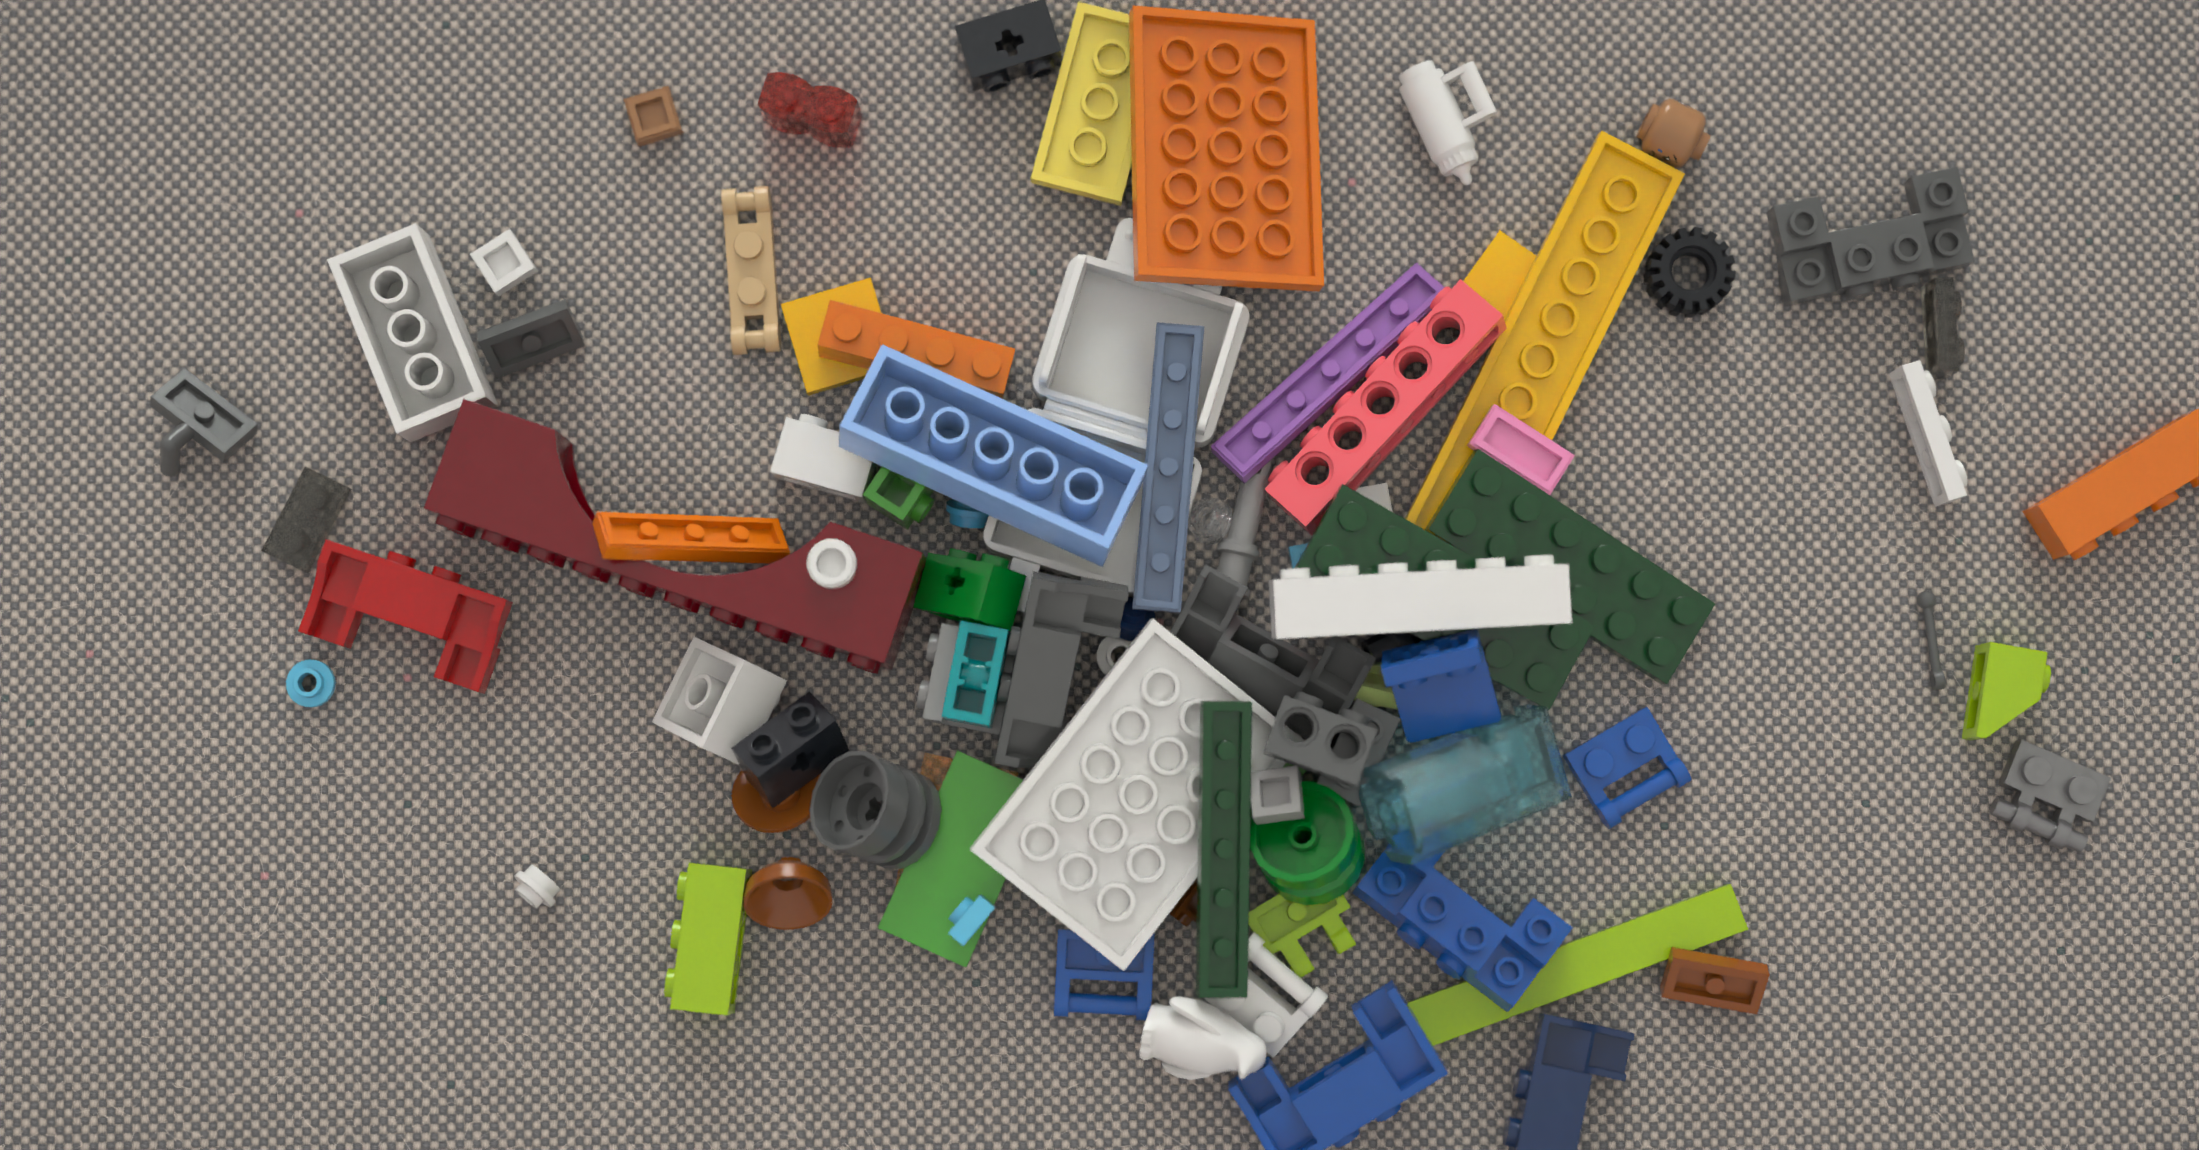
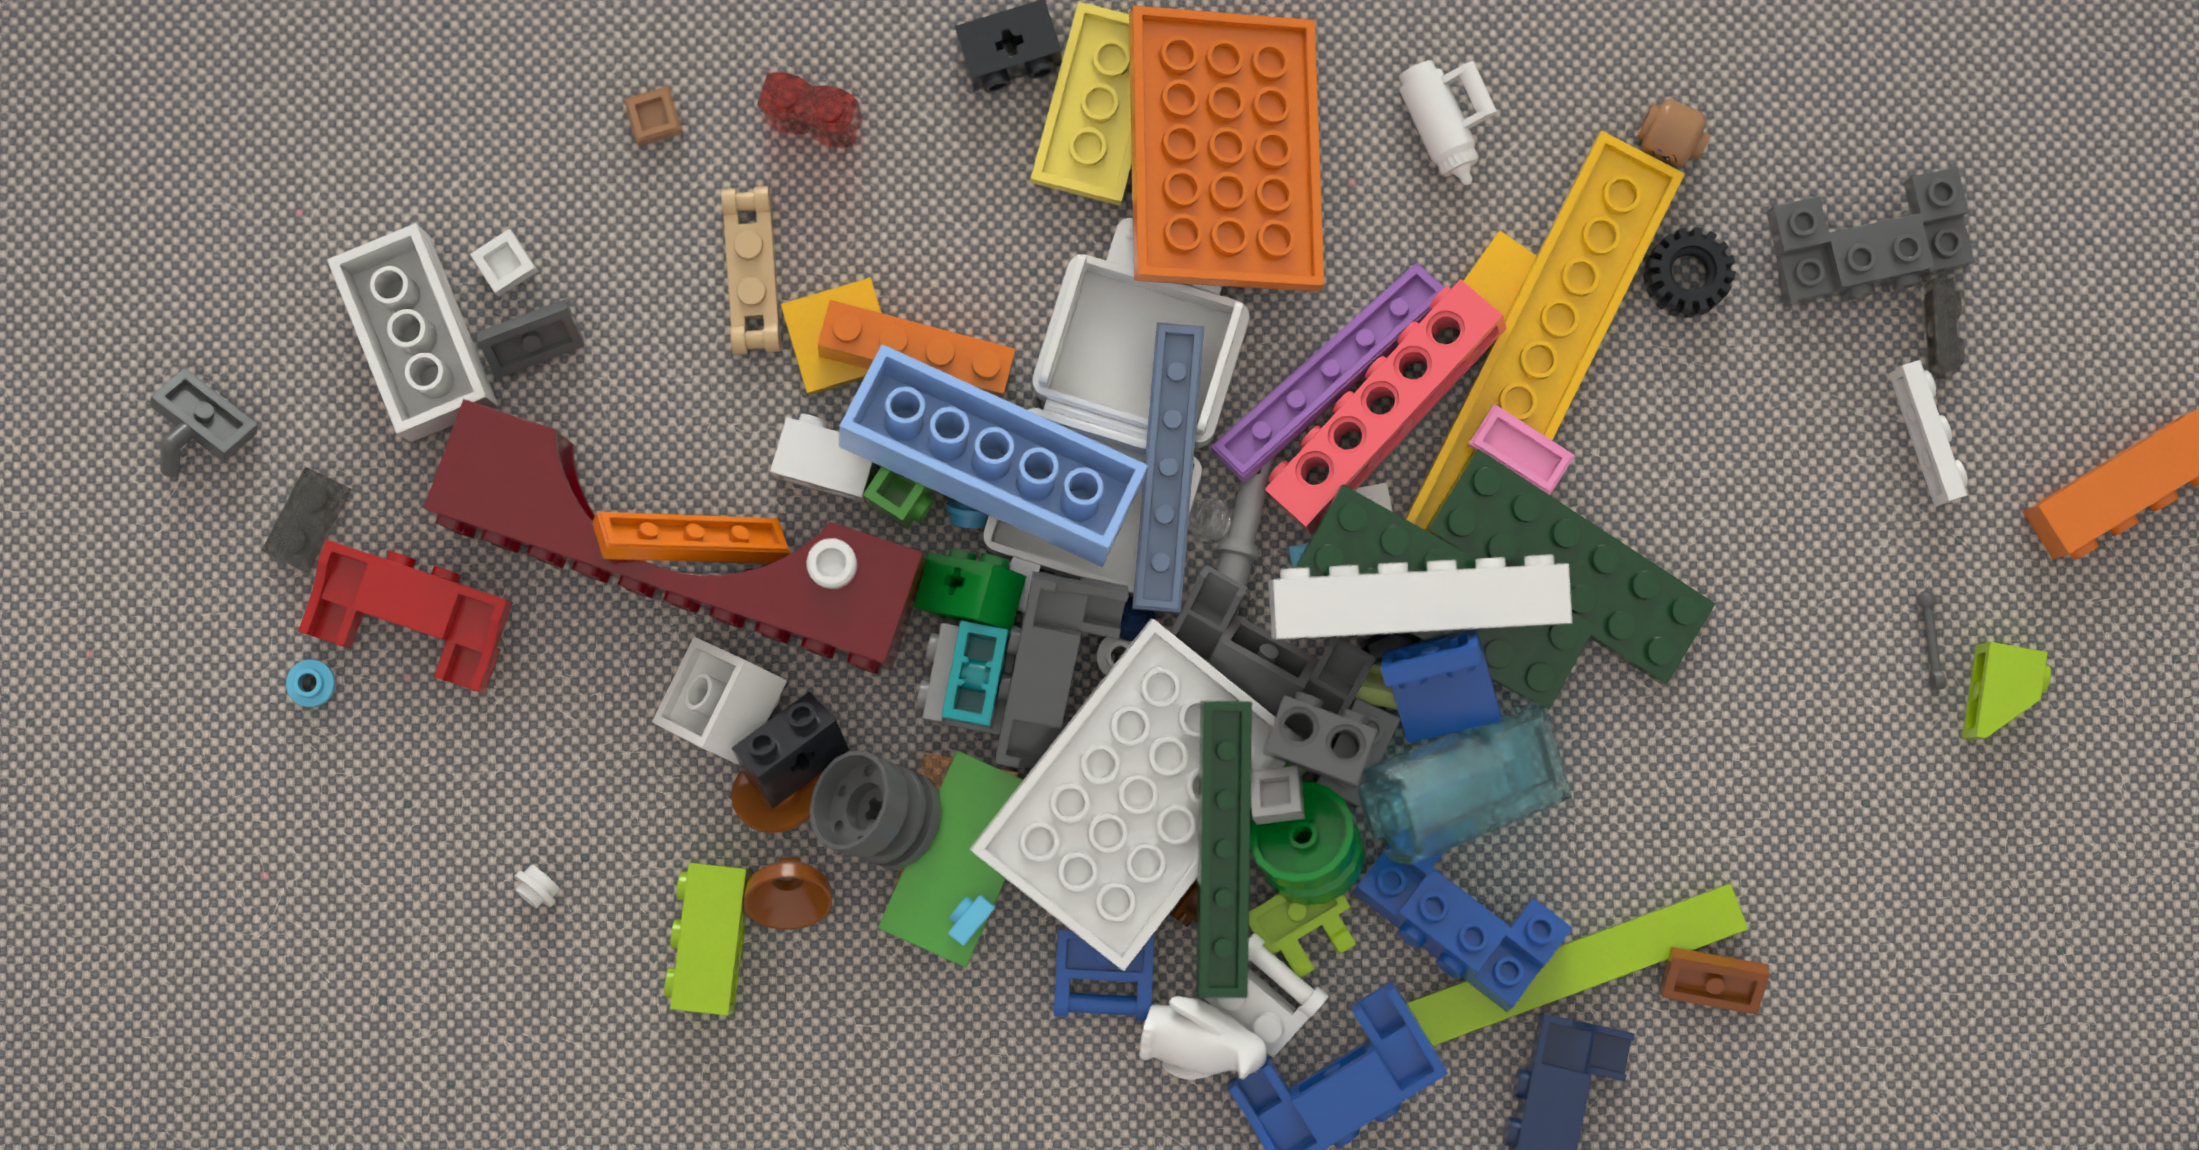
(1618, 753): blue plate -> none
(2054, 782): flat silver plate -> none

